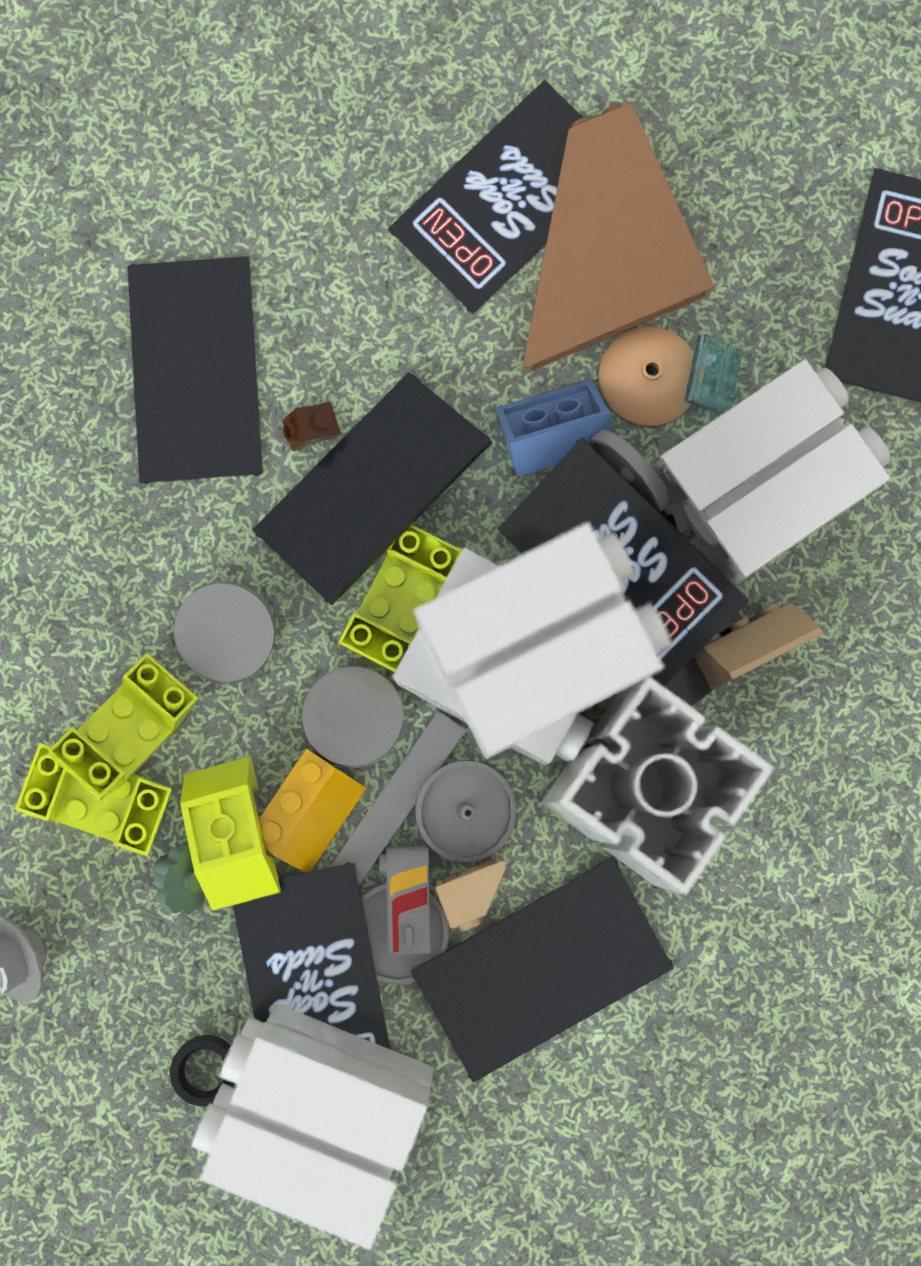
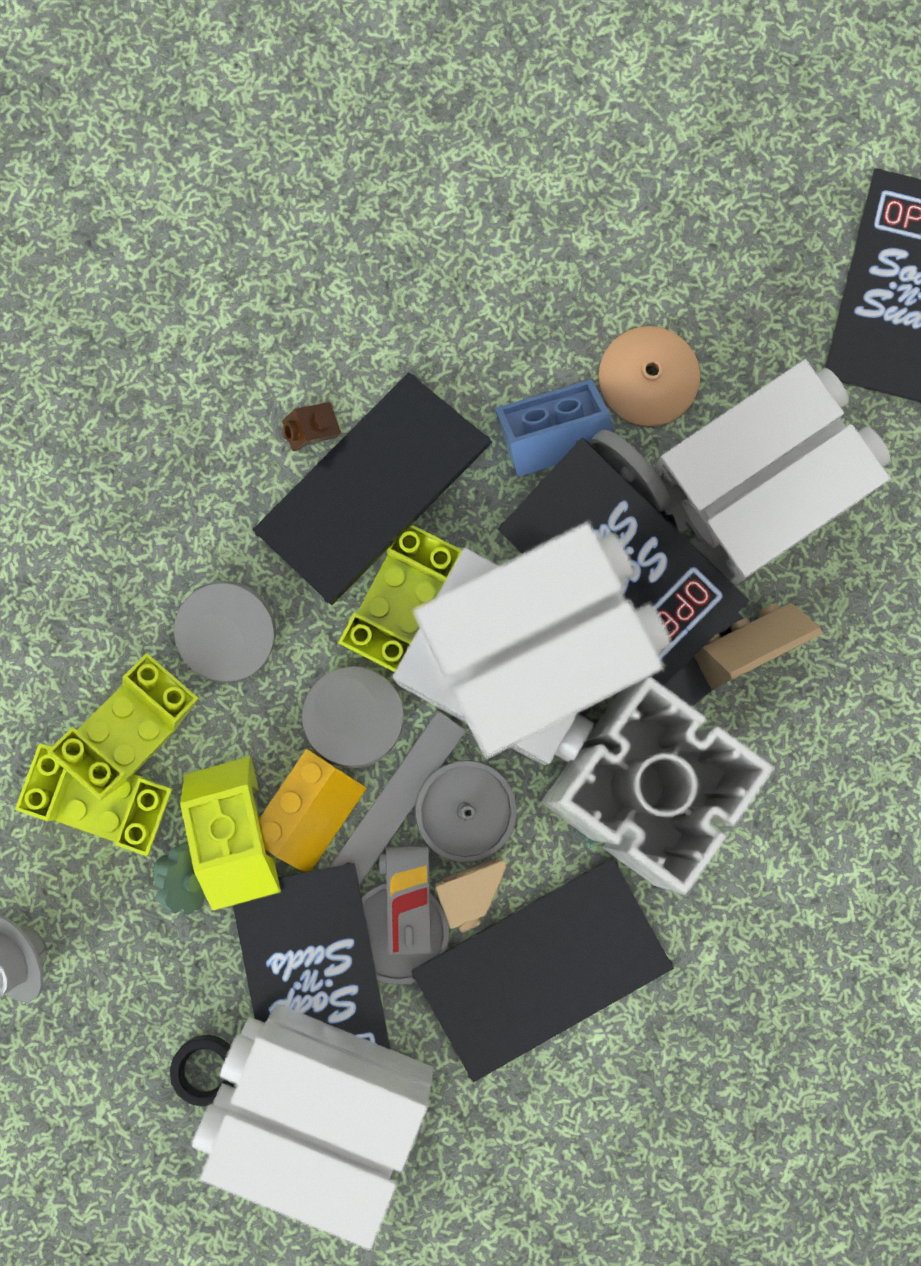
(194, 369): black piece -> none
(494, 202): black piece -> none
(612, 242): medium nougat slope -> none
(713, 374): clear light blue plate -> none

